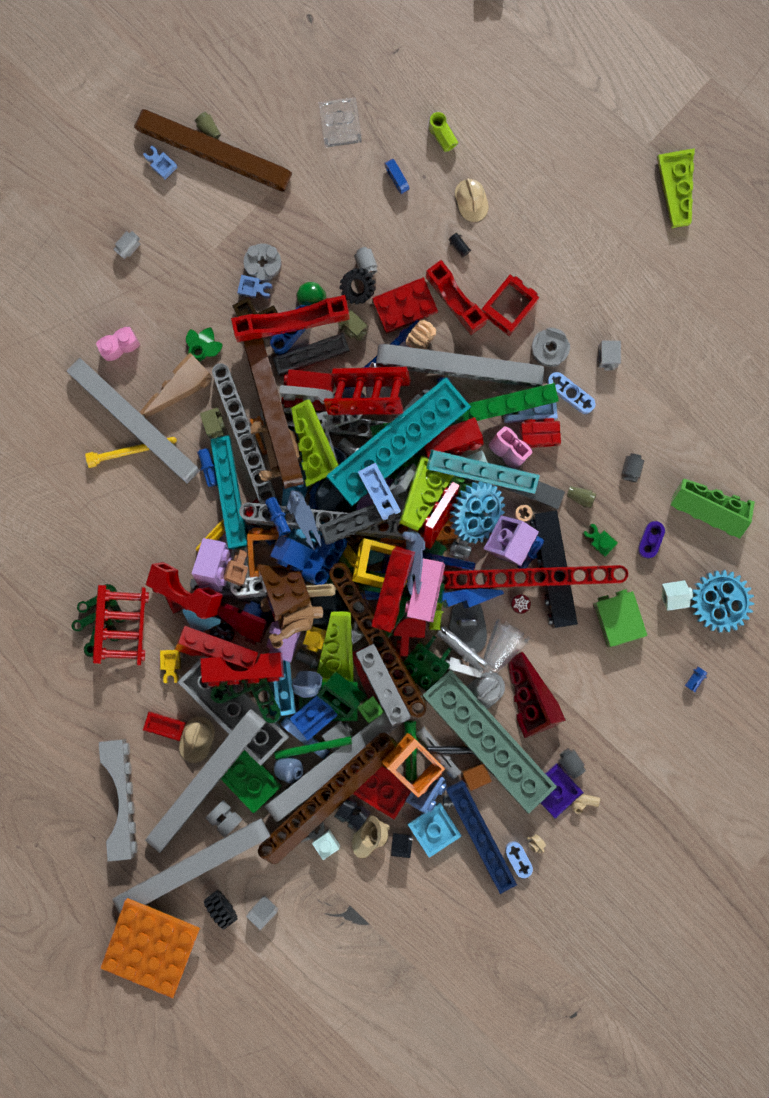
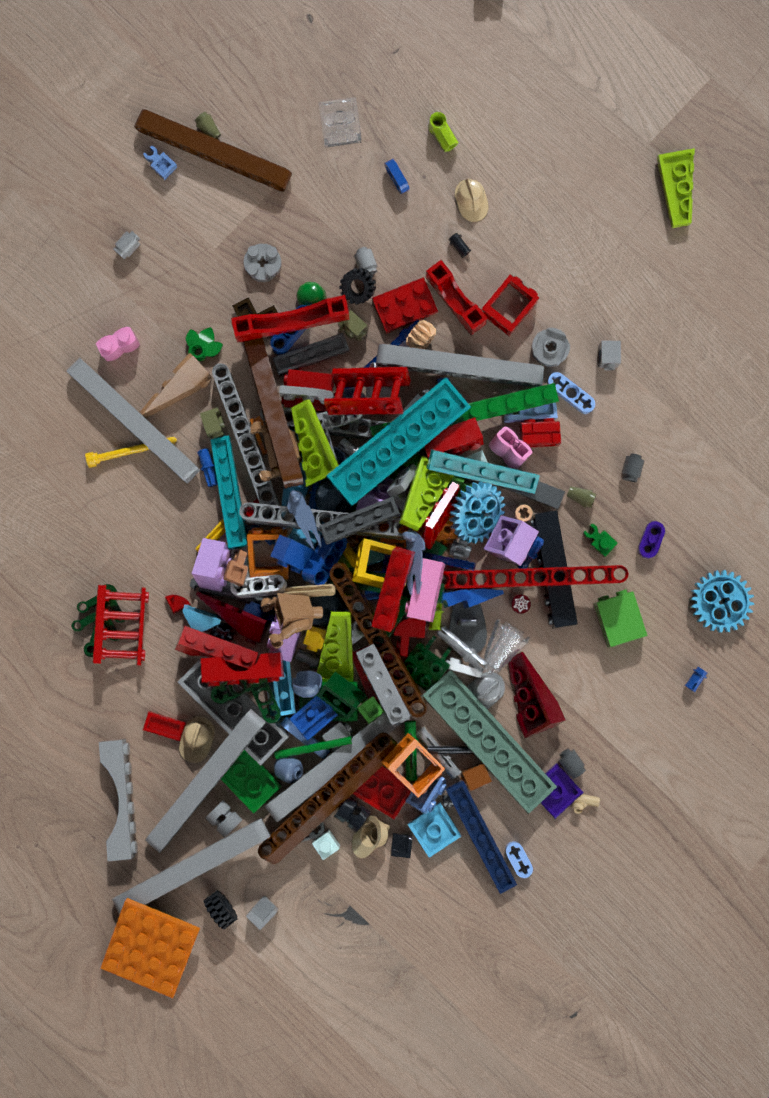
(165, 581): red arch -> none
(170, 661): yellow plate -> none
(251, 287): medium blue plate -> none
(277, 516): blue axle -> none
(283, 589): reddish brown wing -> none
(379, 491): light blue plate -> none
(536, 844): tan plate -> none
(676, 595): light aqua brick -> none
(714, 507): bright green wedge -> none

